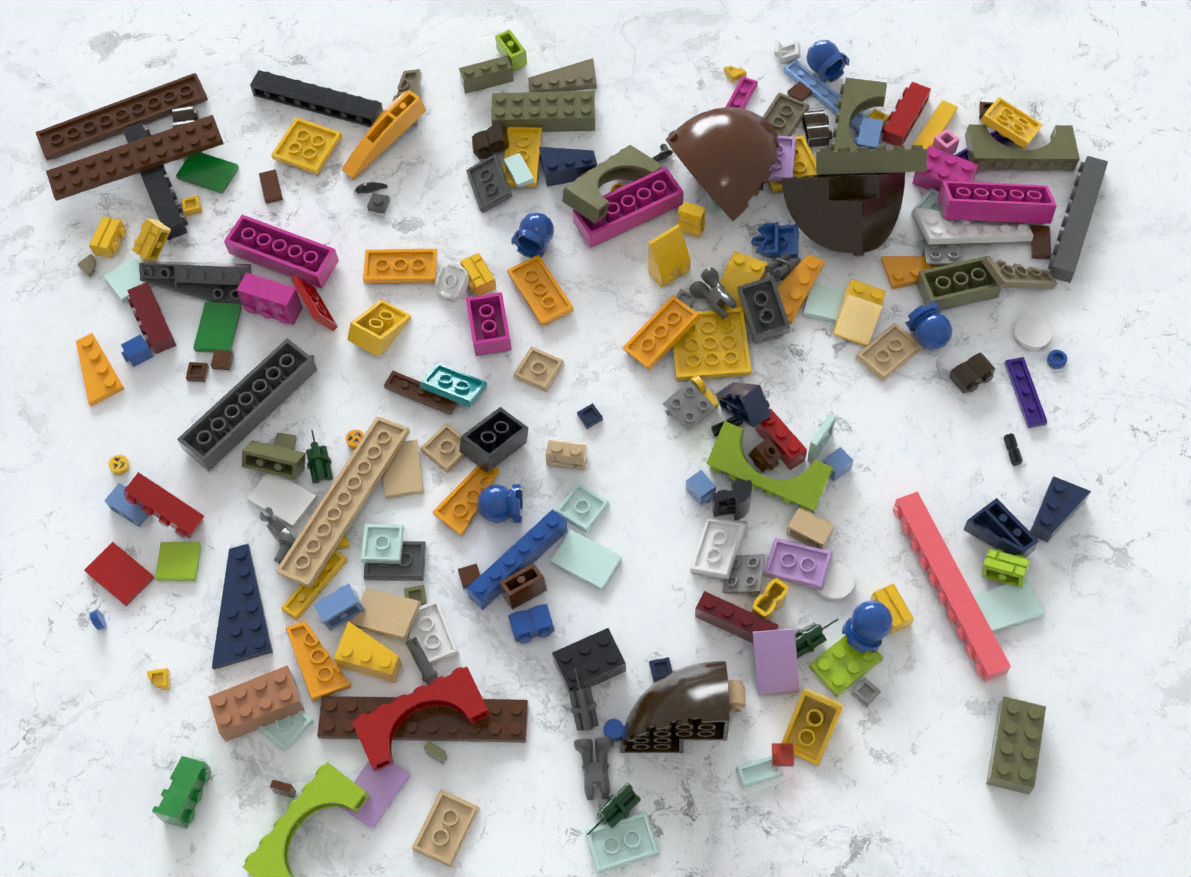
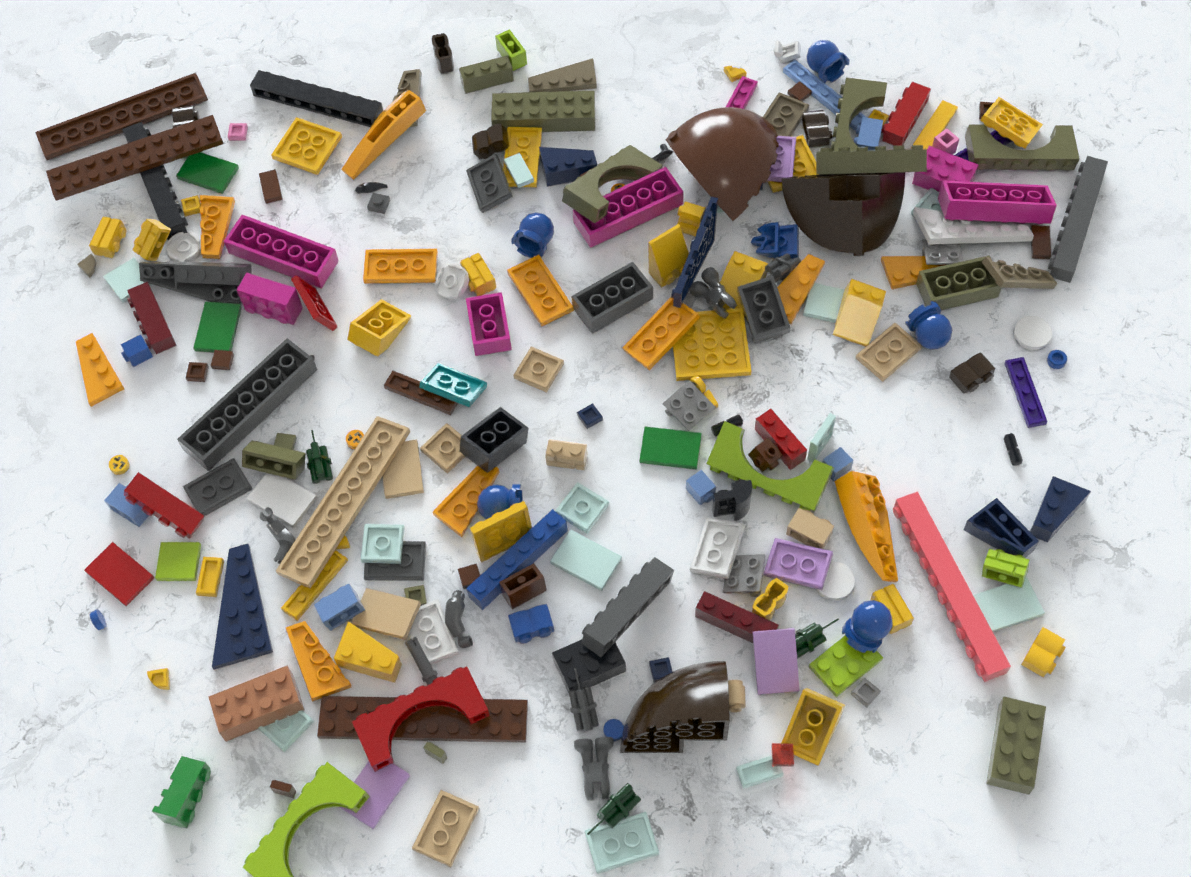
(184, 247): none -> white tile
(210, 576): none -> yellow tile
(214, 224): none -> light orange wing
(217, 487): none -> dark grey tile
(237, 131): none -> bright pink tile
(442, 53): none -> dark brown brick
(453, 614): none -> dark grey arm
(500, 531): none -> yellow plate
(612, 297): none -> dark grey brick
(627, 606): none -> dark grey brick
(670, 447): none -> green tile
(698, 252): none -> dark blue wing
(744, 402): dark blue wedge -> none
(868, 521): none -> light orange wedge
(1043, 652): none -> yellow brick

